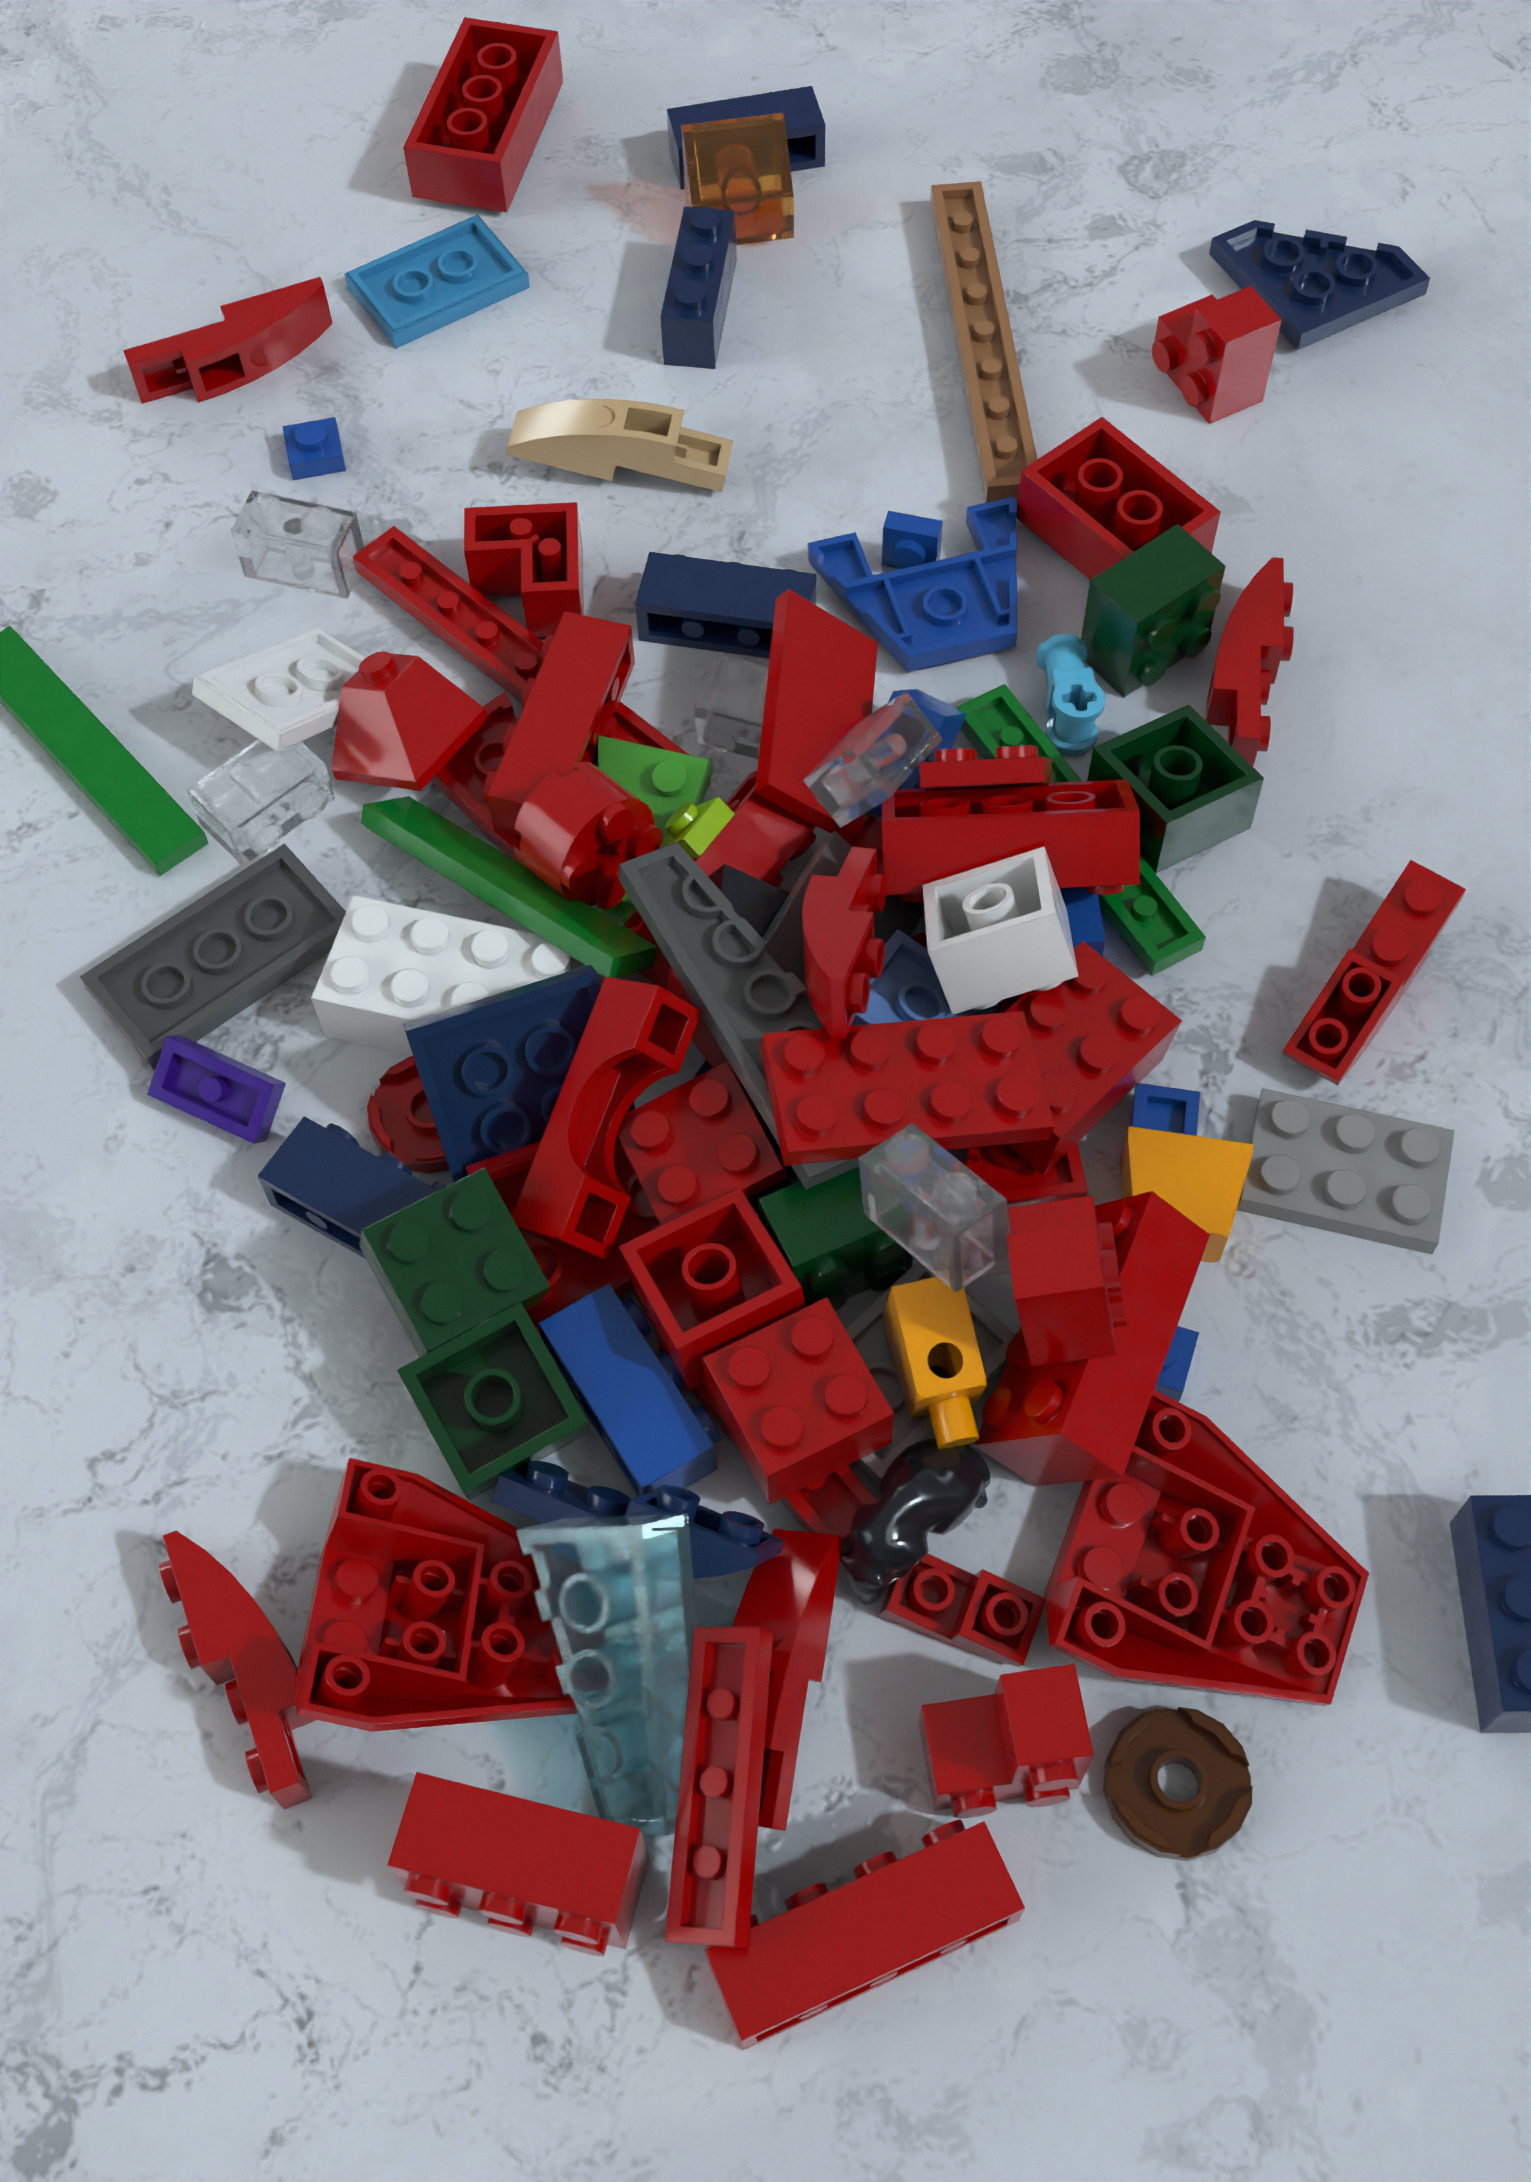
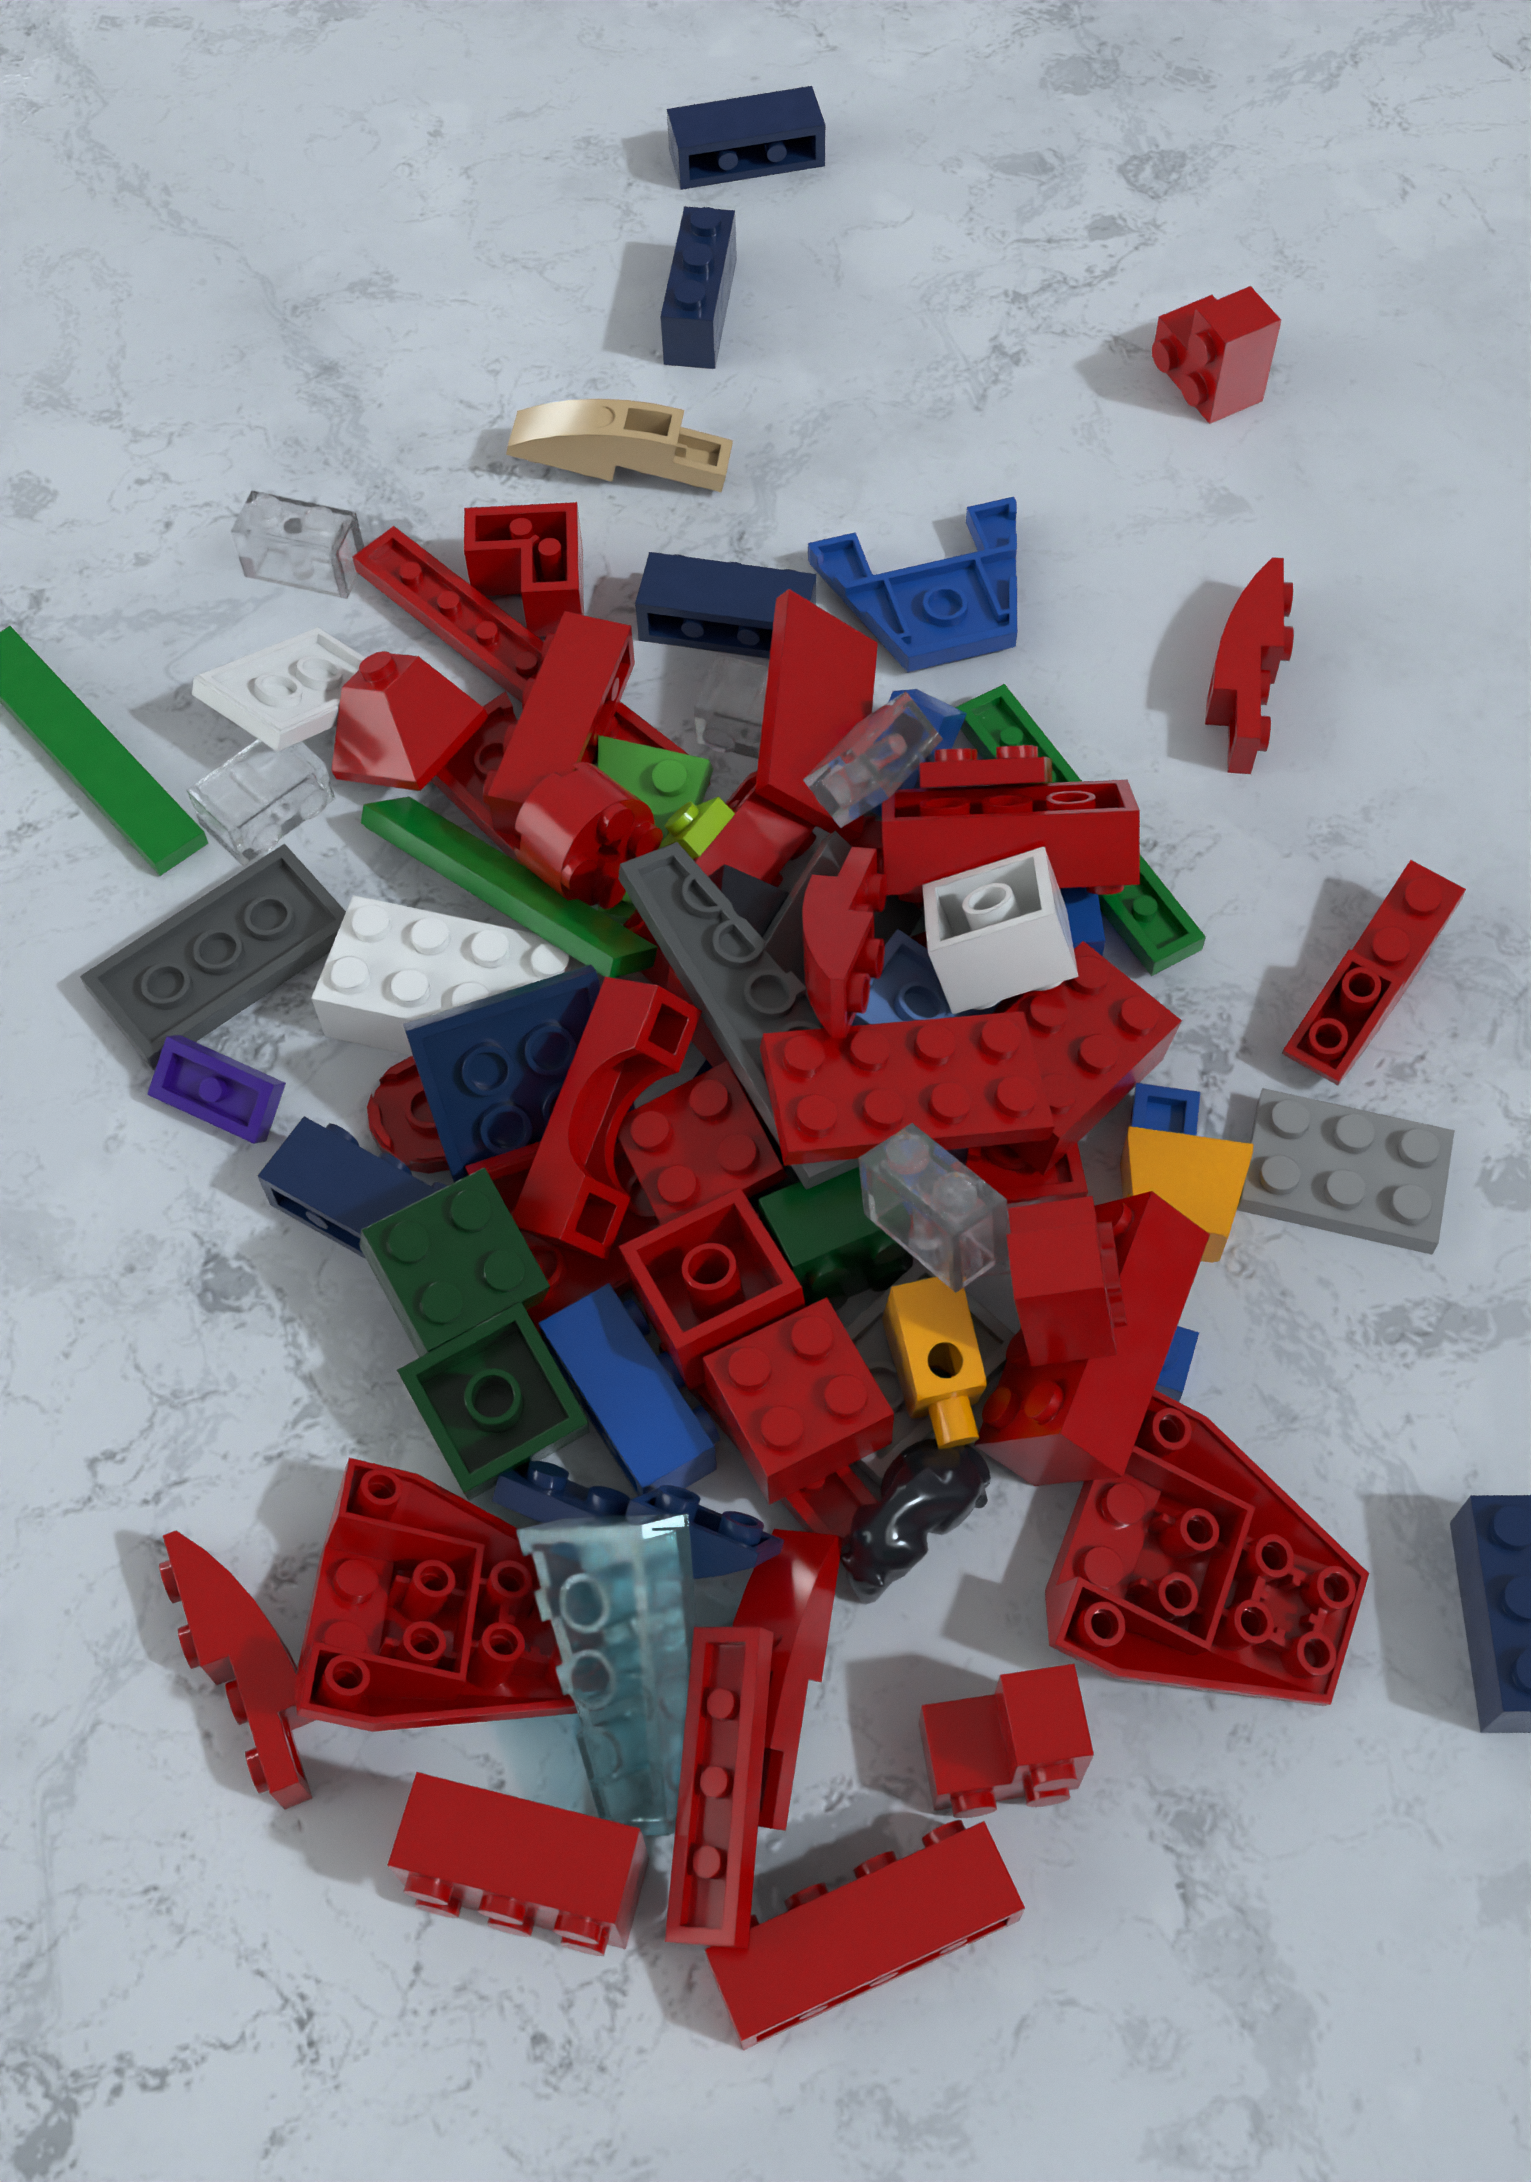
(226, 355): red slope -> none
(314, 448): blue plate -> none
(437, 281): dark azure tile -> none
(484, 114): red brick -> none
(742, 169): clear orange slope -> none
(910, 540): blue plate -> none
(966, 1609): red slope -> none
(983, 337): medium nougat plate -> none
(1072, 694): medium azure connector -> none
(1106, 499): red brick -> none
(1151, 610): dark green brick -> none
(1170, 1826): reddish brown tile -> none
(1185, 782): dark green brick -> none
(1317, 279): dark blue plate -> none

